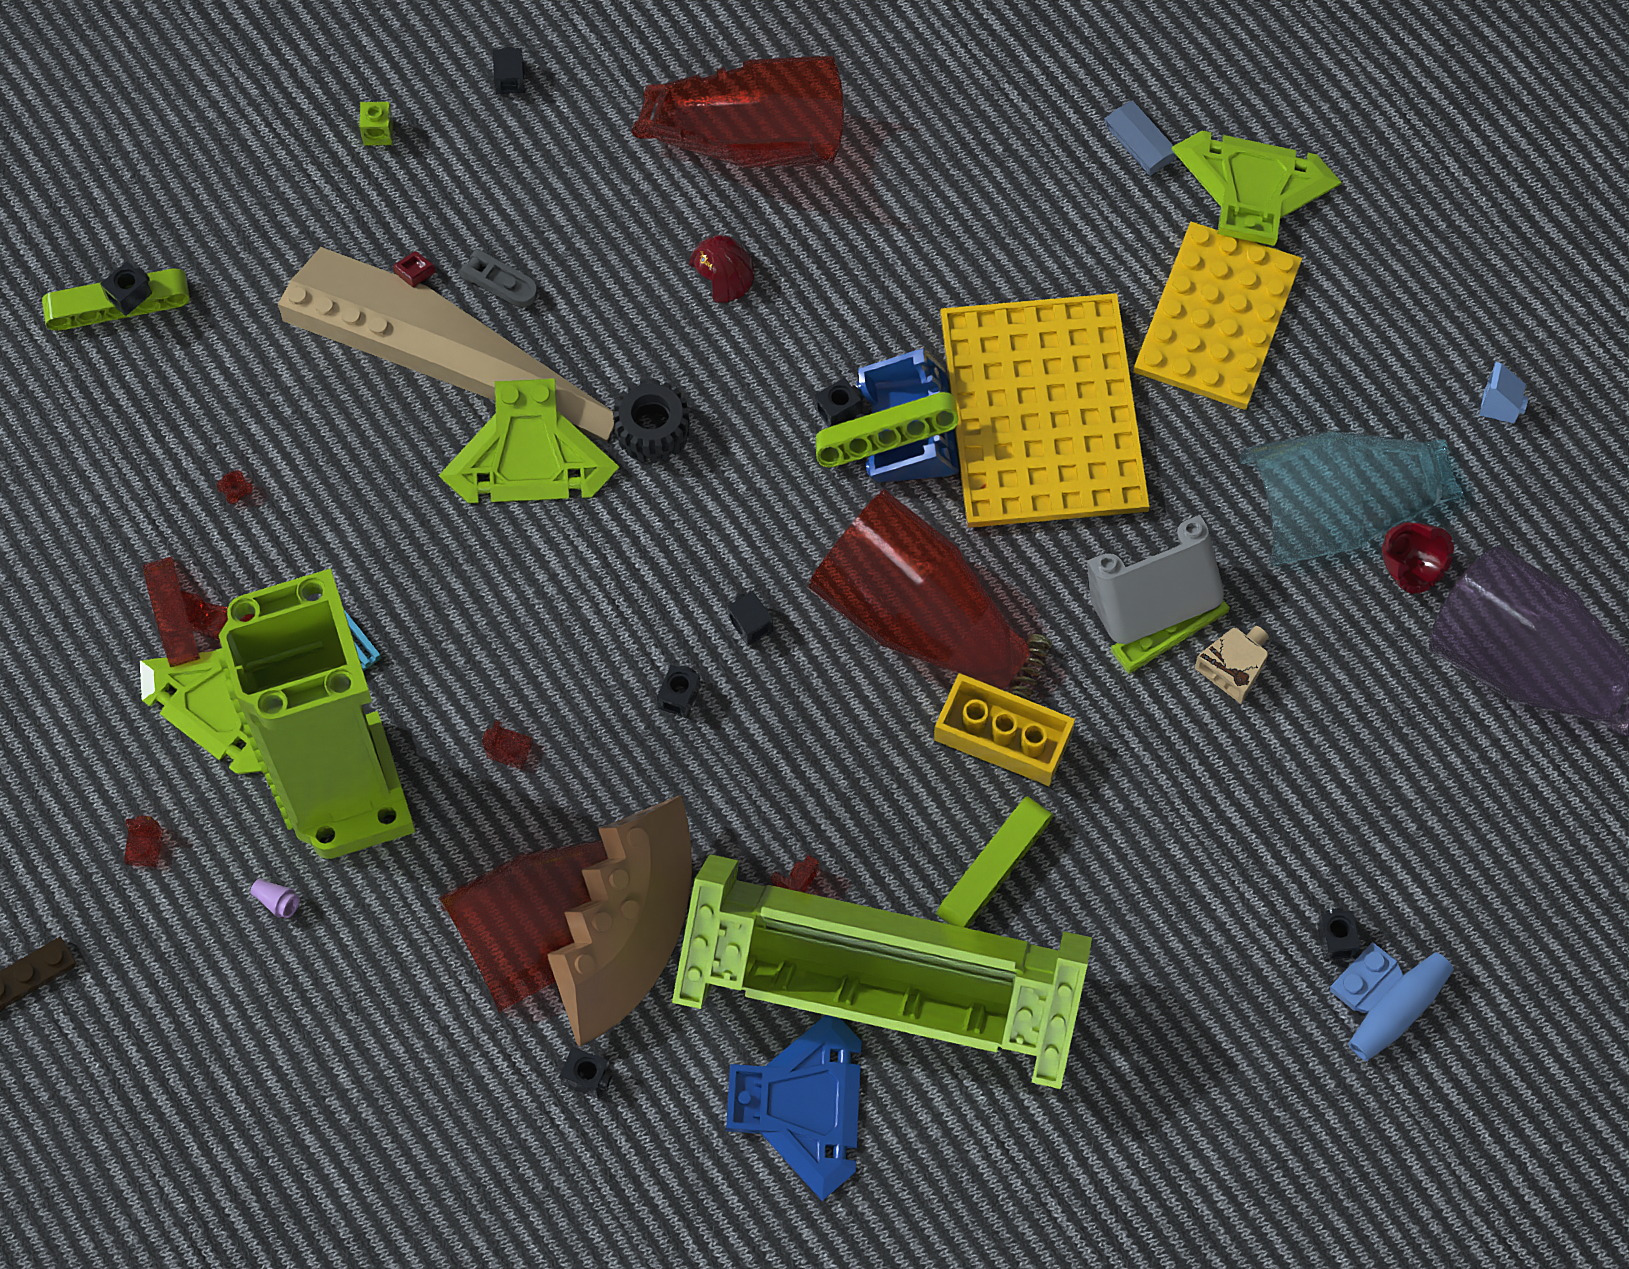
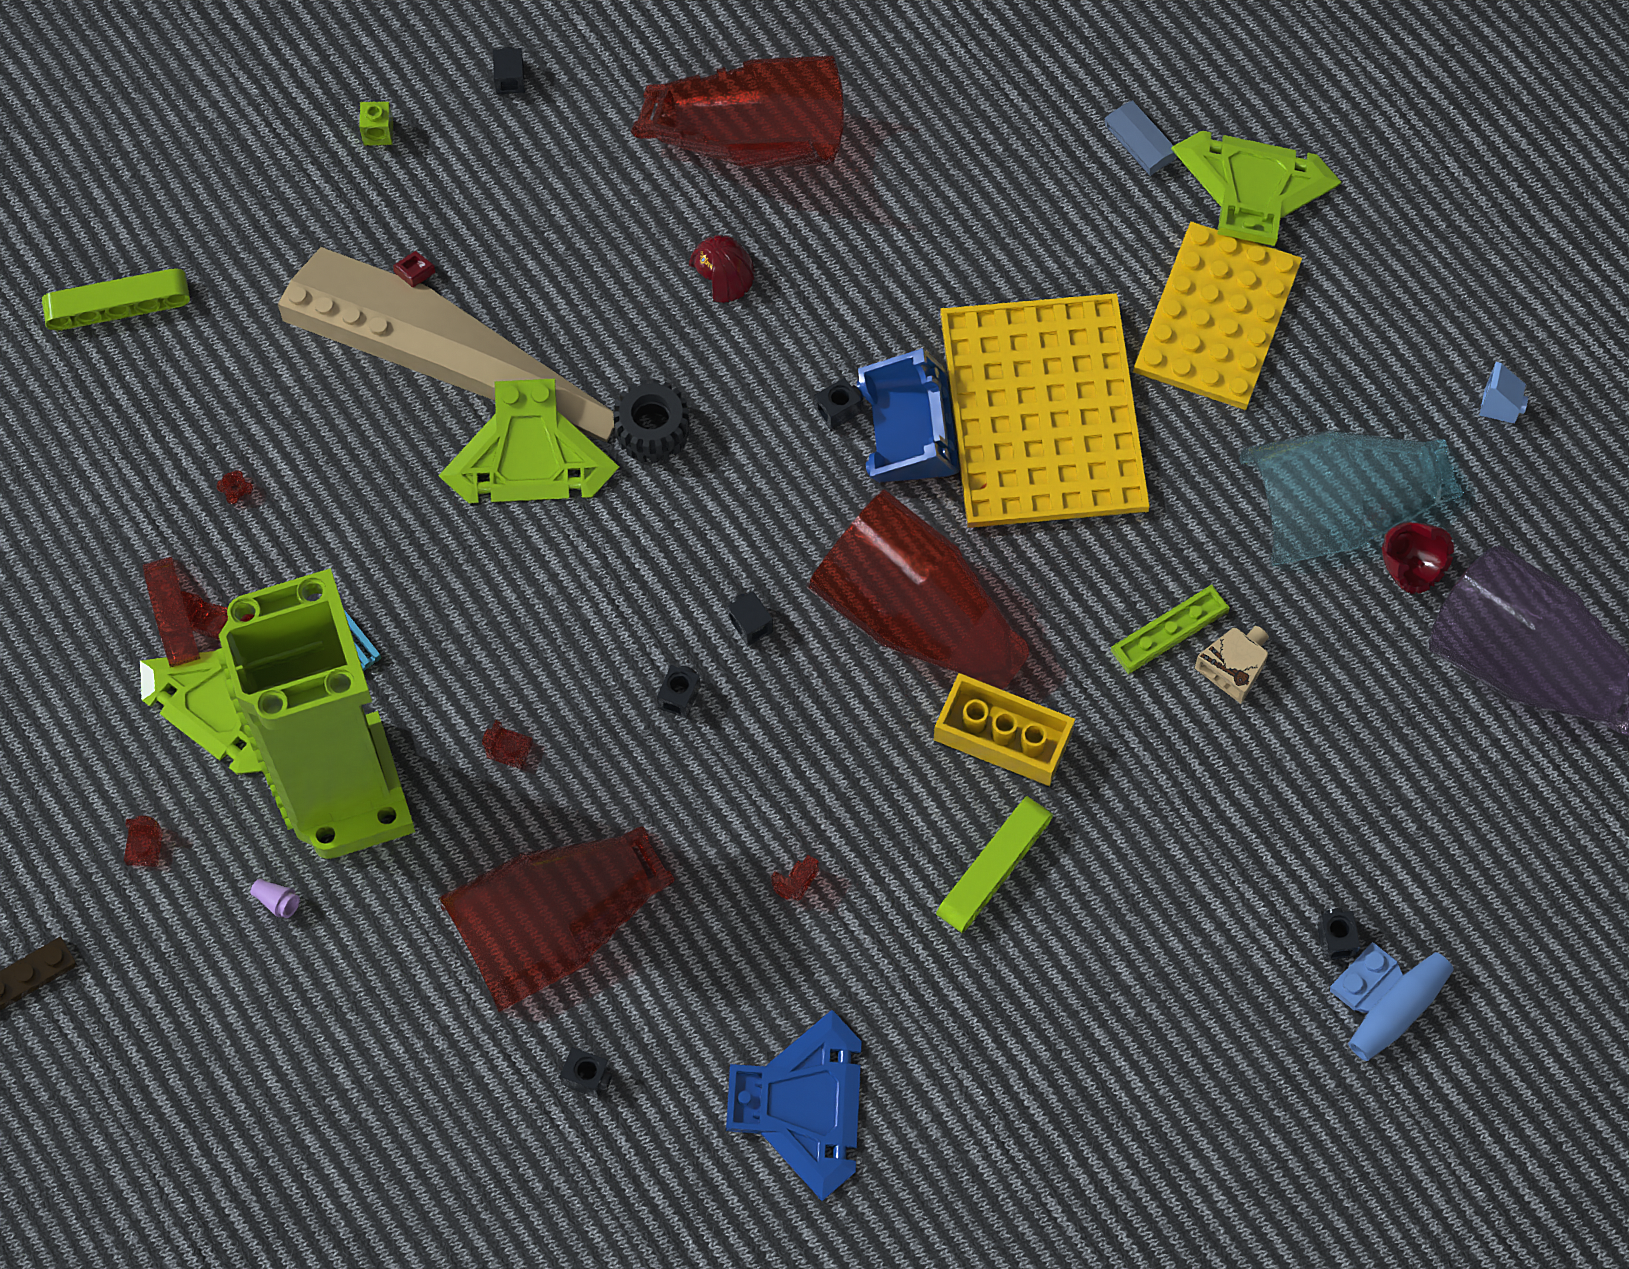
(126, 299): black brick -> none
(499, 279): dark grey plate -> none
(629, 923): medium nougat brick -> none
(873, 426): lime beam -> none
(881, 968): lime brick -> none
(1032, 640): olive piece -> none
(1158, 589): light grey windscreen -> none

